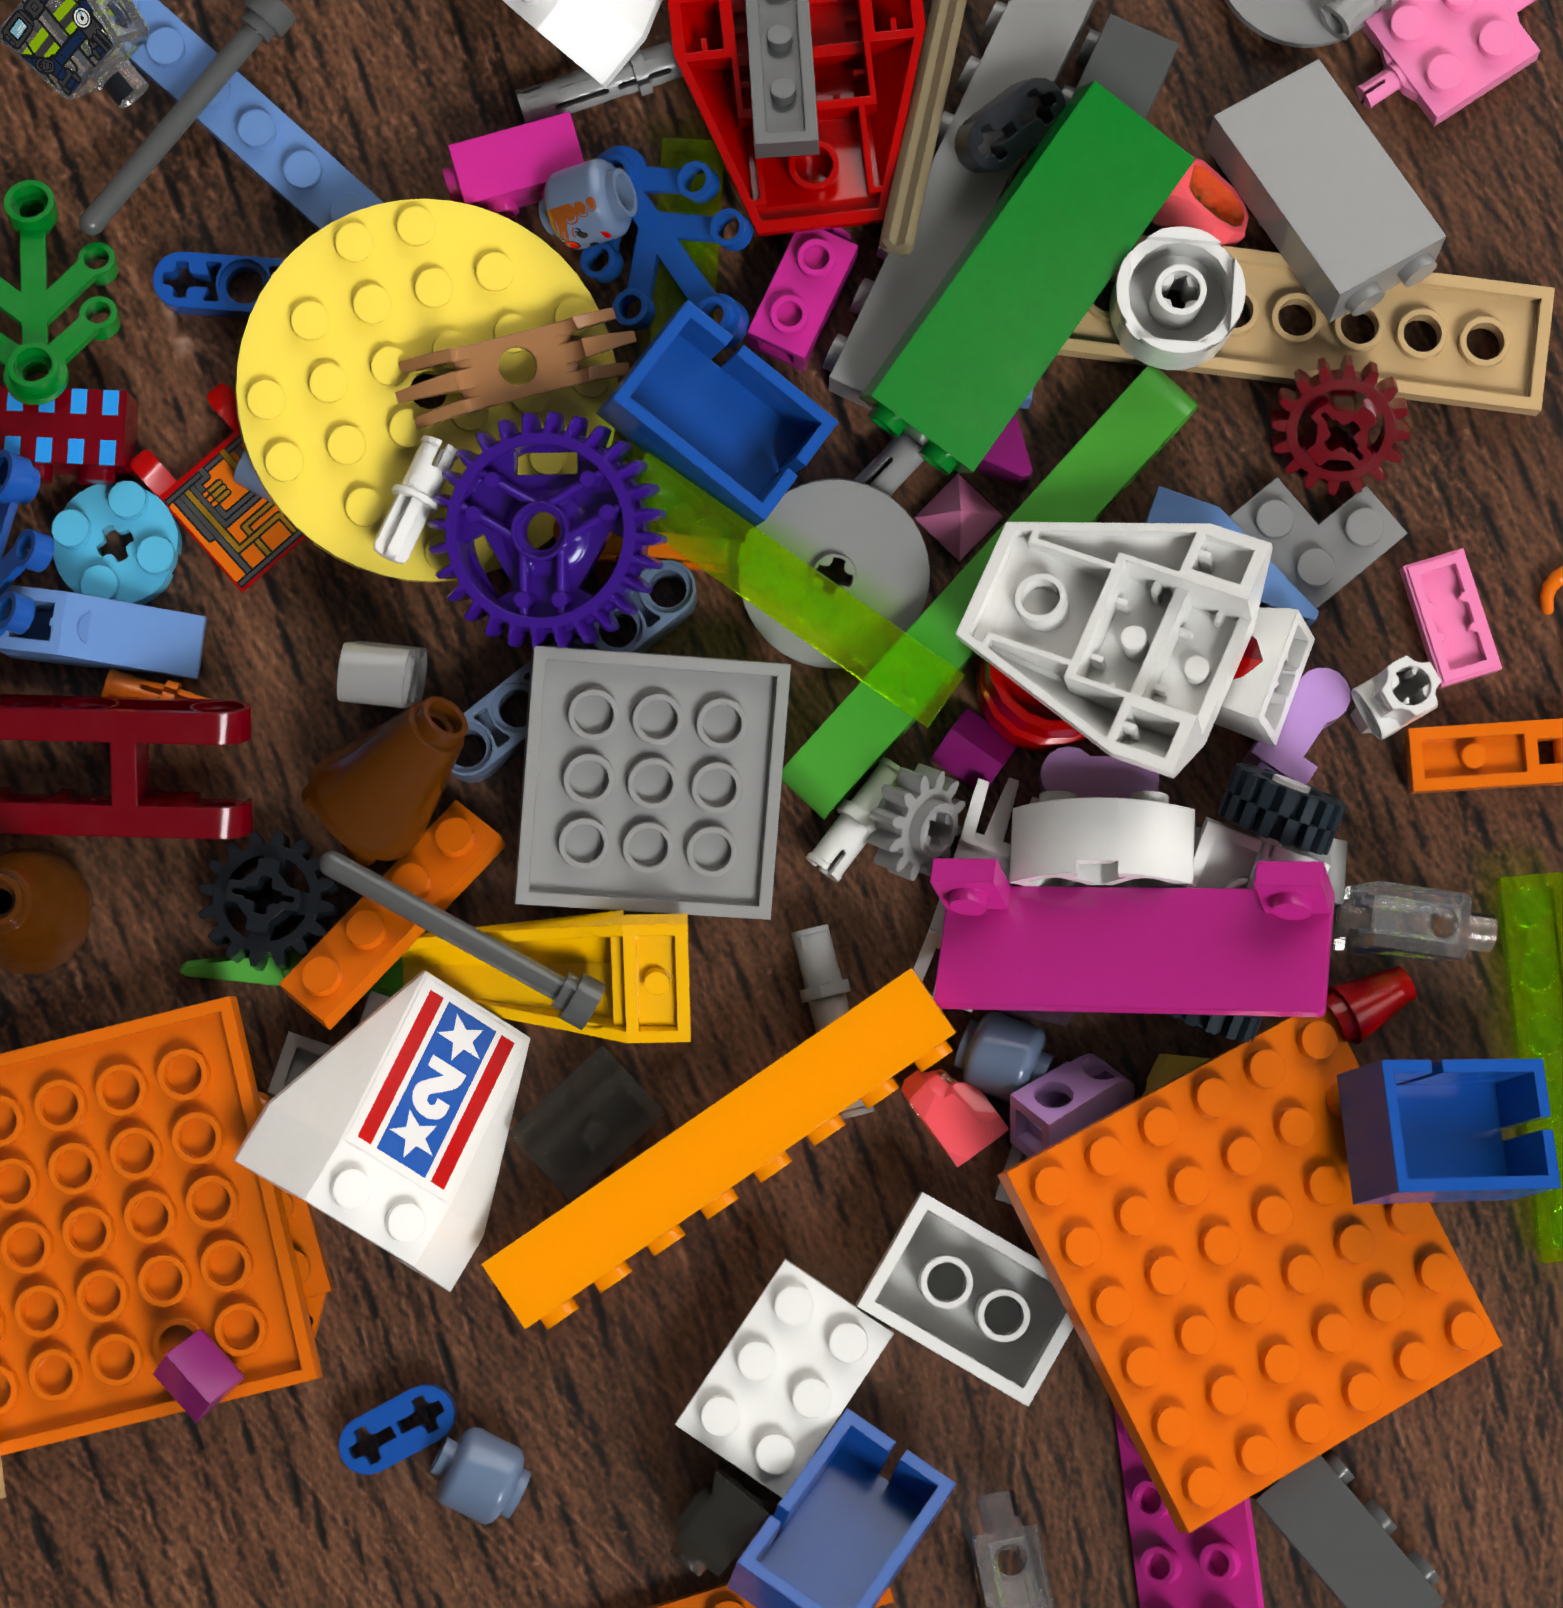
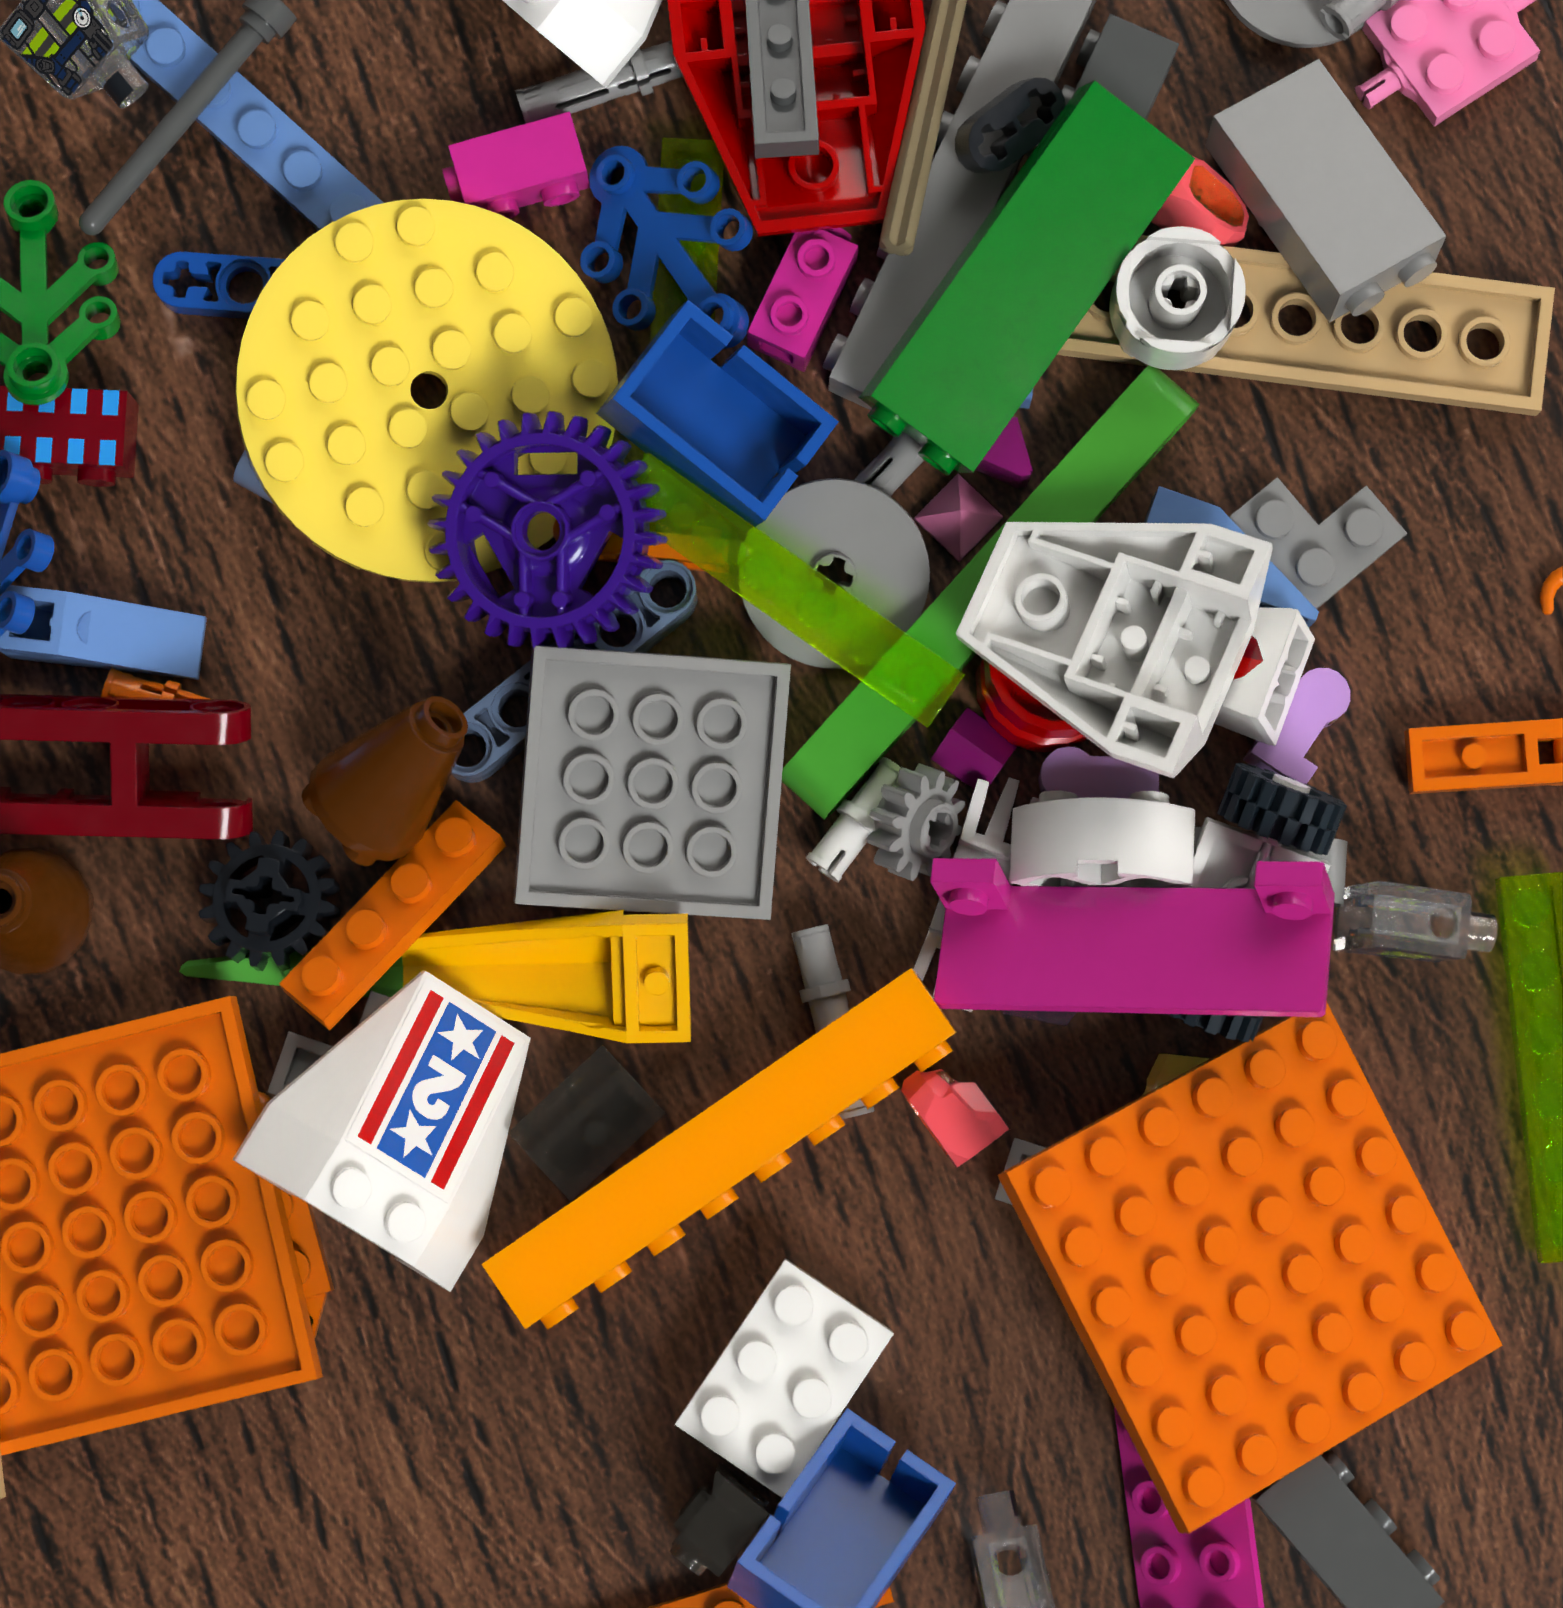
(122, 507): medium azure plate -> none
(198, 1374): magenta slope -> none
(227, 520): flag -> none
(381, 674): light grey beam -> none
(404, 1443): blue beam -> none
(414, 500): white axle -> none
(478, 366): medium nougat piece -> none
(480, 1475): sand blue head -> none
(571, 994): dark grey piece -> none
(588, 204): sand blue head -> none
(969, 1298): white brick -> none
(1002, 1055): sand blue head -> none
(1065, 1102): lavender leg -> none
(1322, 444): dark red gear -> none
(1369, 1002): red cone -> none
(1395, 697): white piece -> none
(1442, 1131): blue piece -> none
(1450, 618): bright pink plate -> none

